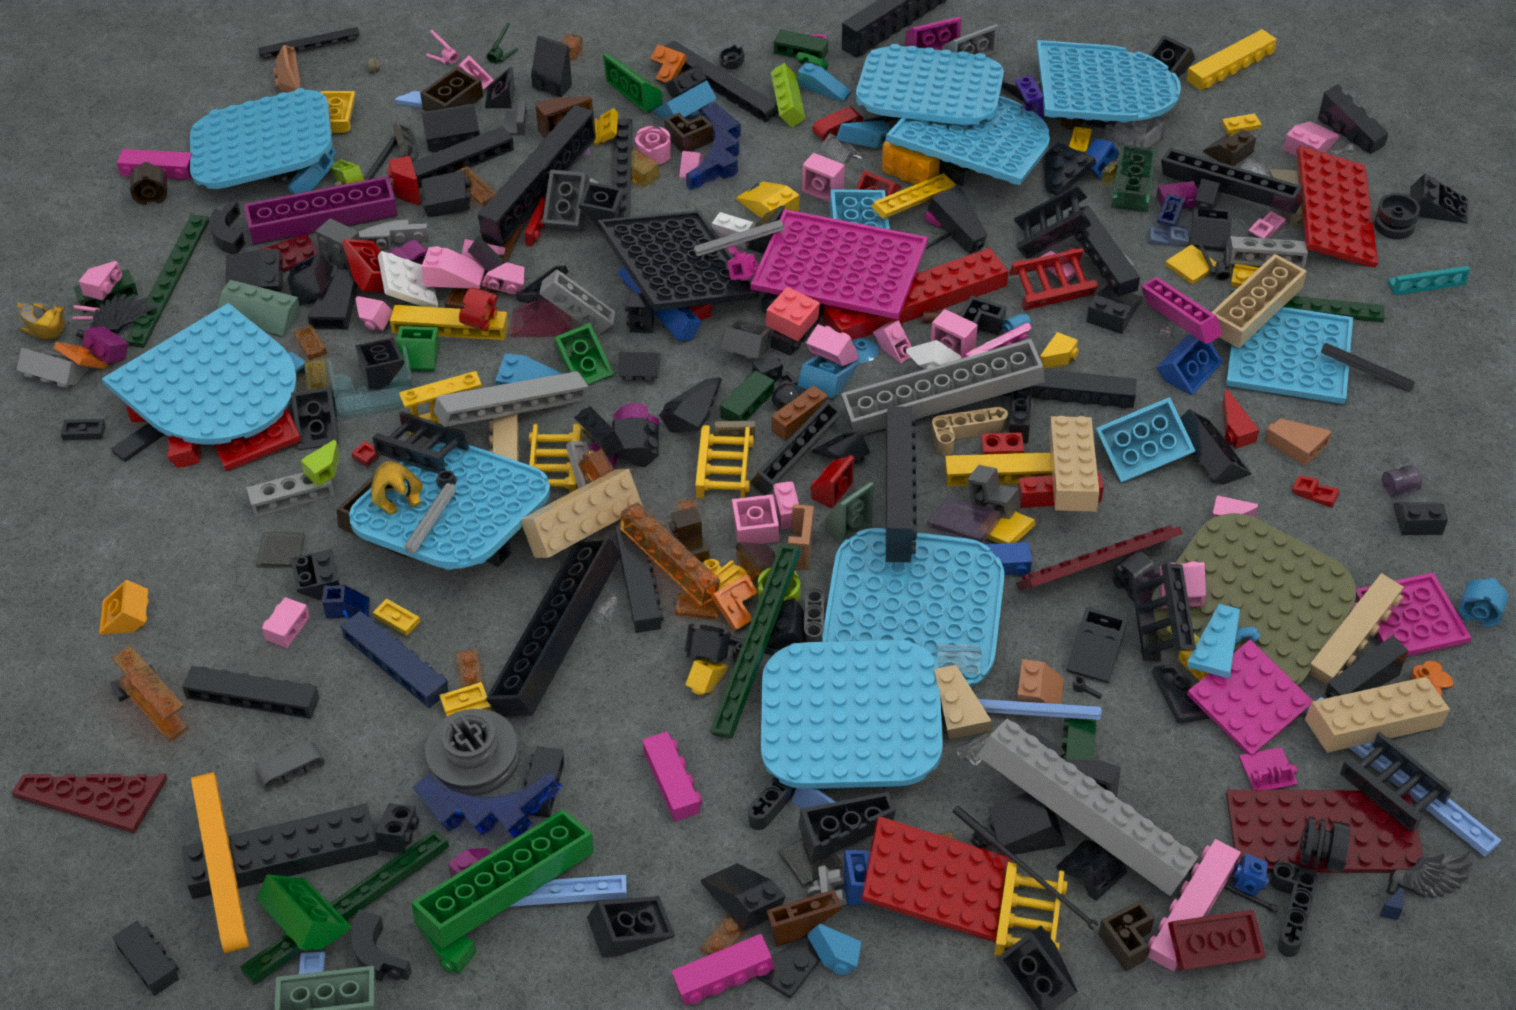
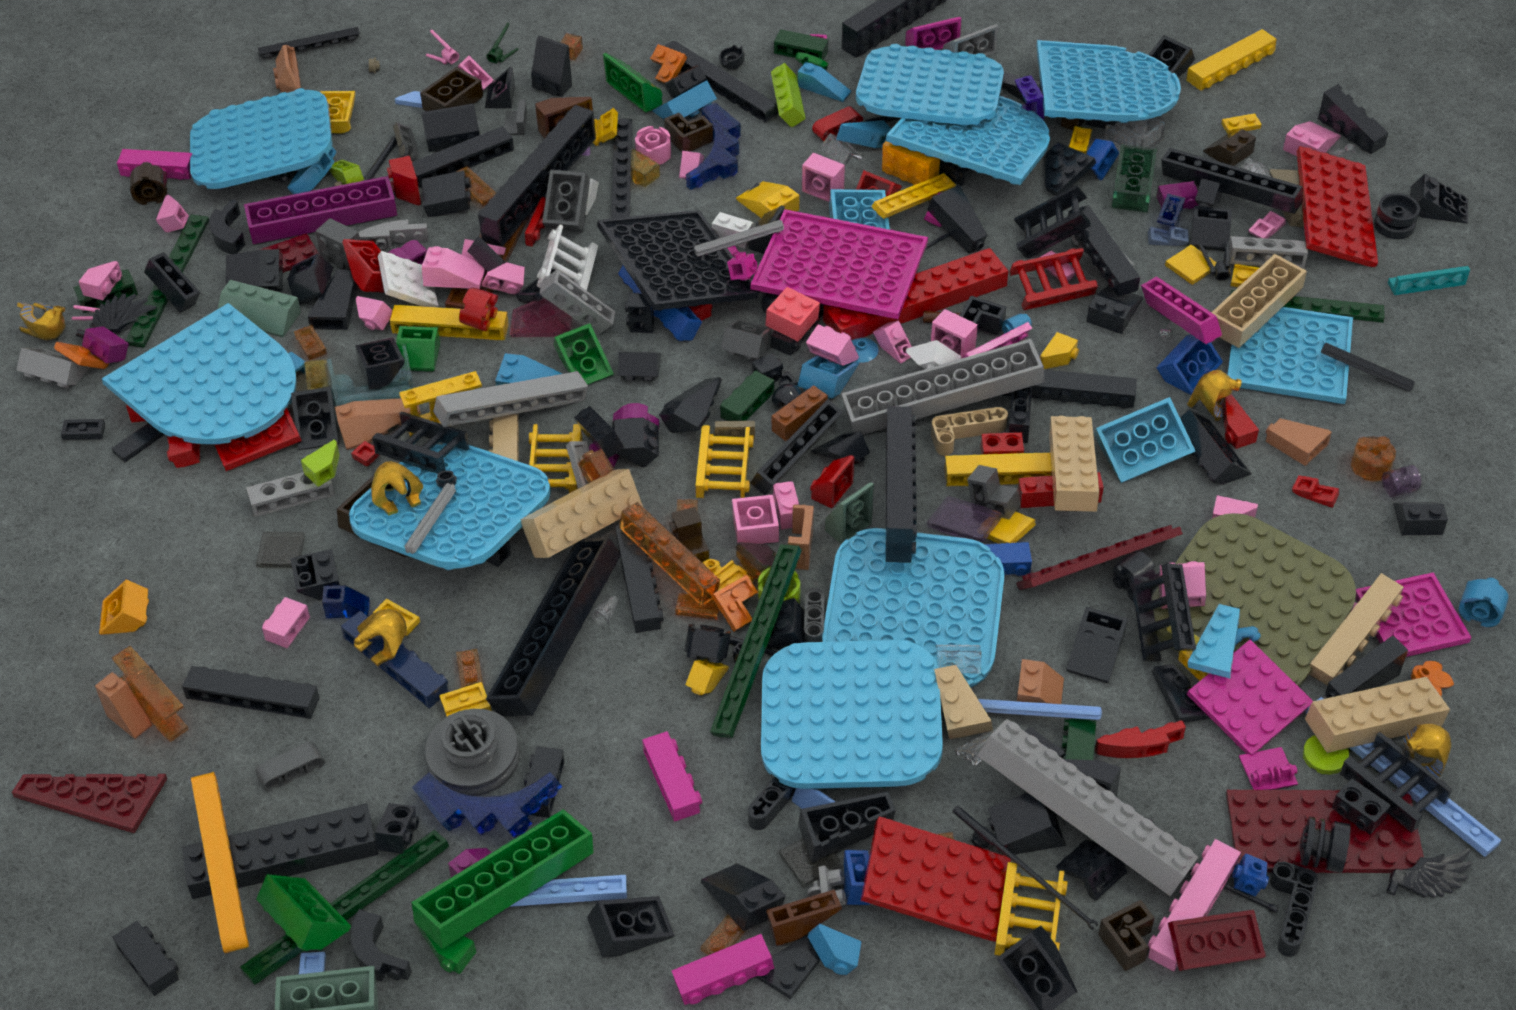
(122, 705): none -> nougat slope
(171, 215): none -> bright pink slope
(172, 282): none -> black brick
(364, 419): none -> nougat wedge
(383, 623): none -> pearl gold piece
(583, 266): none -> white fence
(601, 201): black slope -> none
(1082, 687): black hand -> none
(1109, 172): clear yellow tile -> none
(1134, 744): none -> red slope
(1212, 389): none -> pearl gold piece
(1320, 760): none -> lime tile
(1363, 803): none -> black brick
(1373, 457): none -> clear orange brick
(1394, 906): dark blue slope -> none
(1431, 742): none -> pearl gold piece

